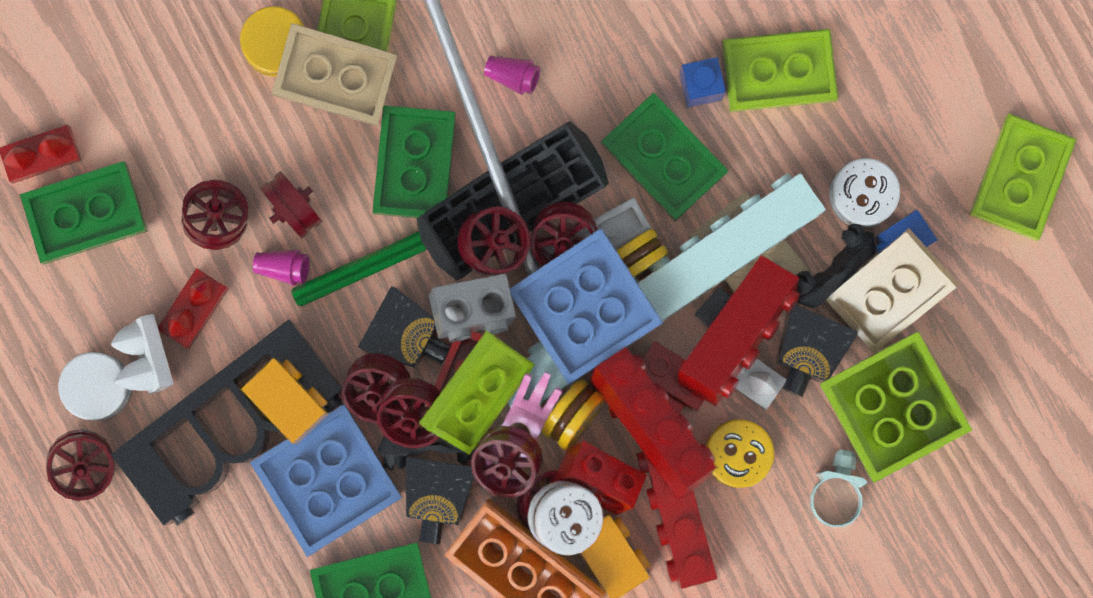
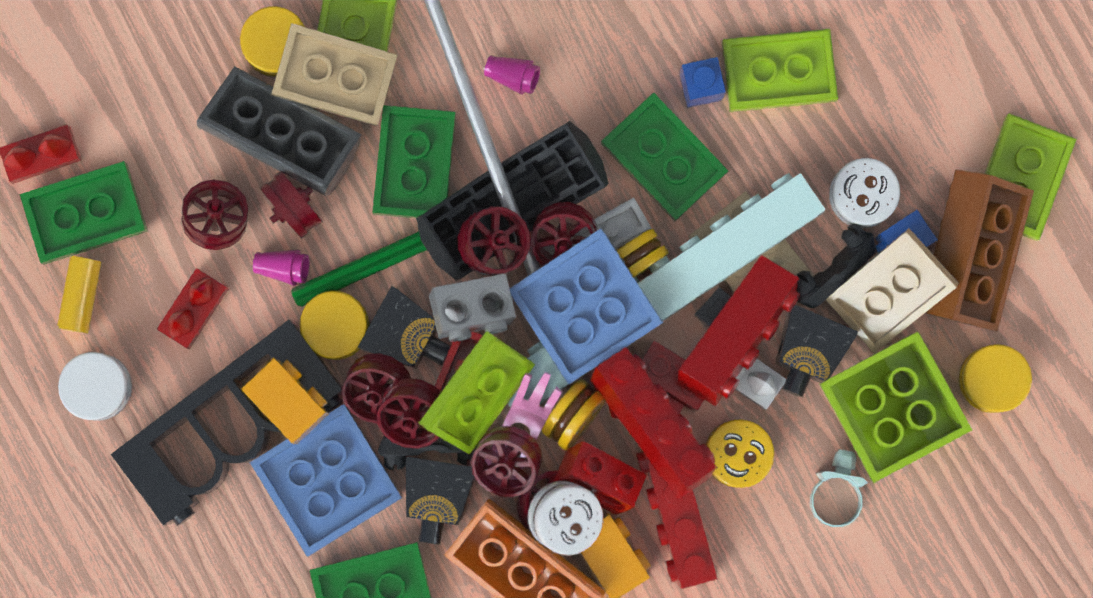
(79, 294): none -> yellow brick
(80, 465): dark red wheel -> none
(151, 369): white tile -> none
(280, 132): none -> dark grey brick
(334, 324): none -> yellow head
(980, 246): none -> dark orange slope
(995, 378): none -> yellow head

